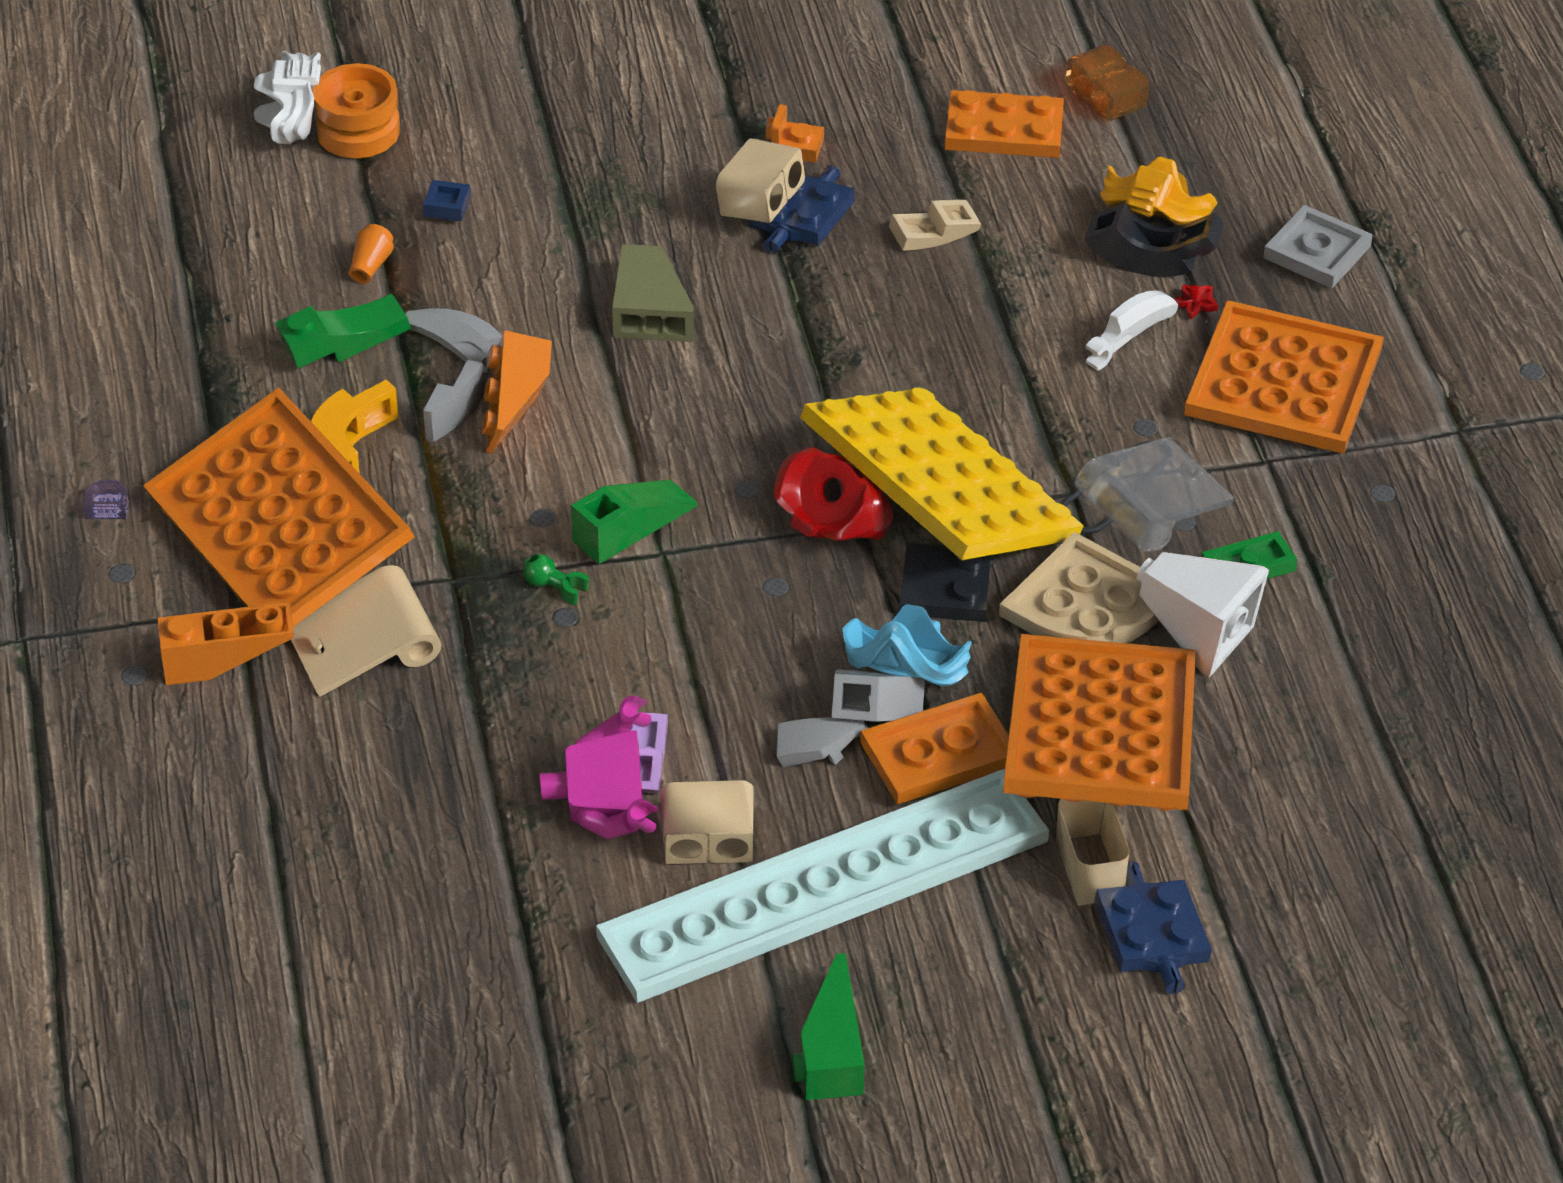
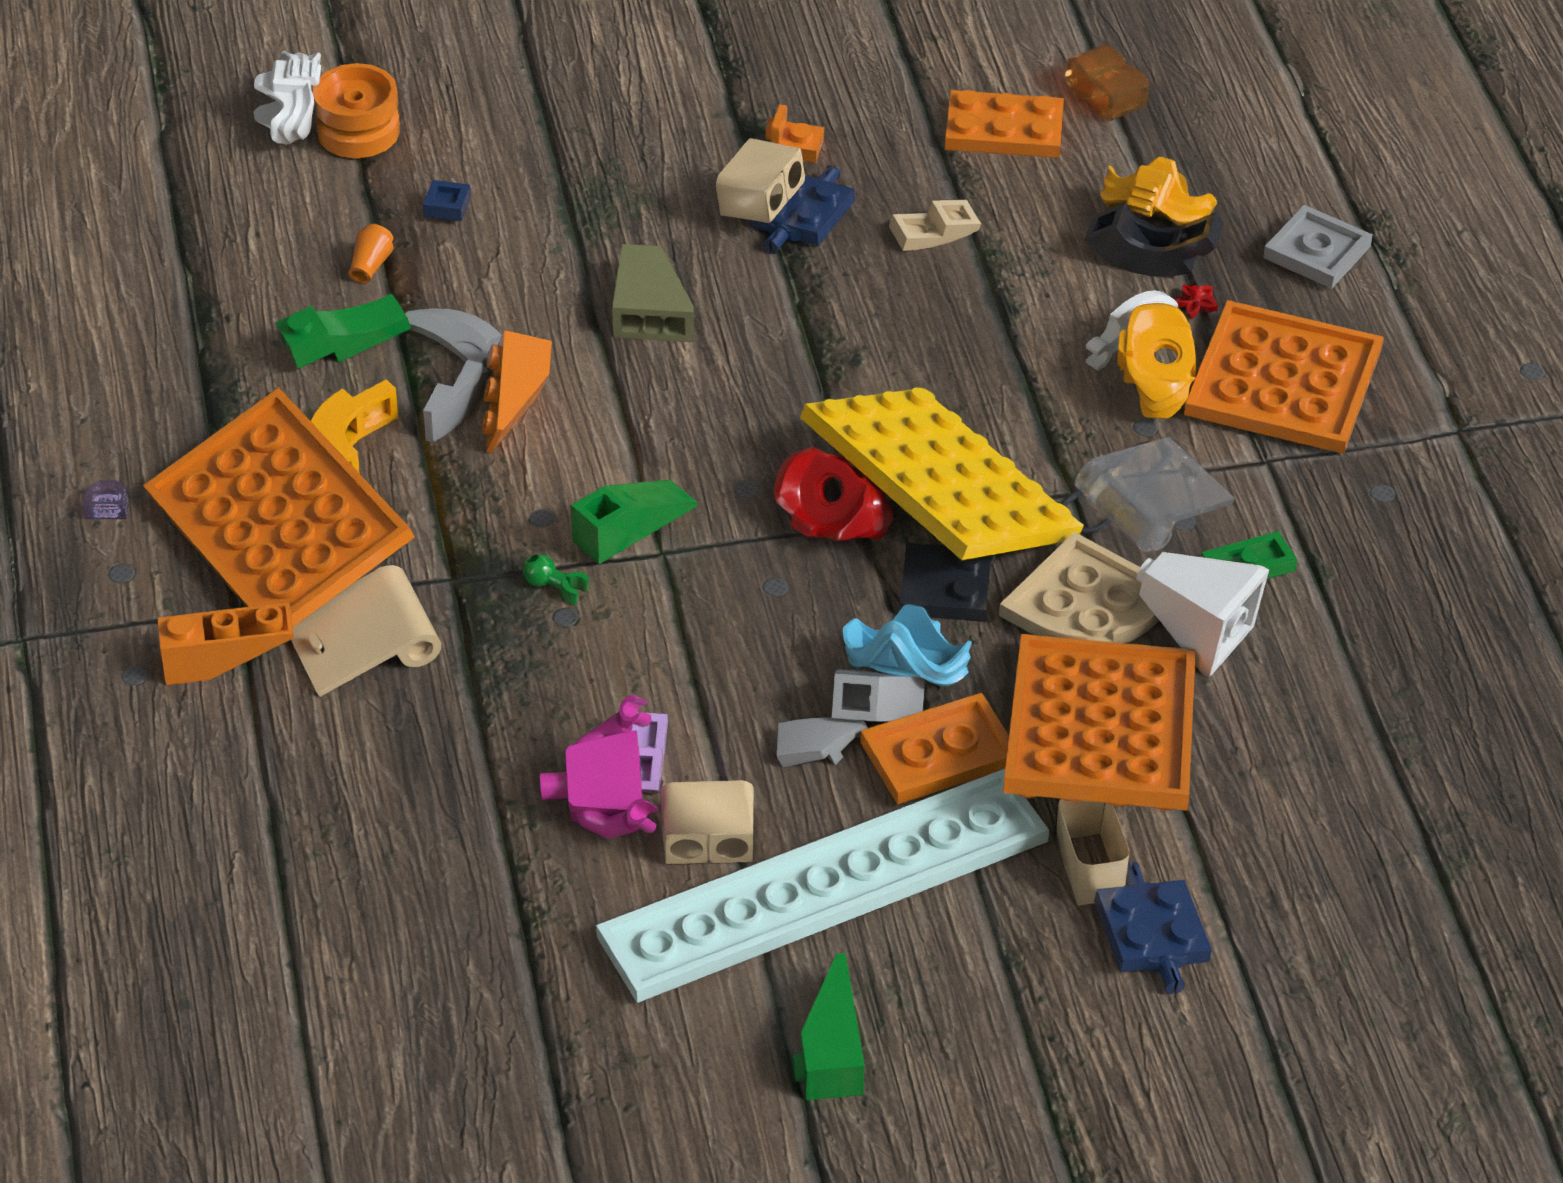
(1159, 385): none -> light orange piece

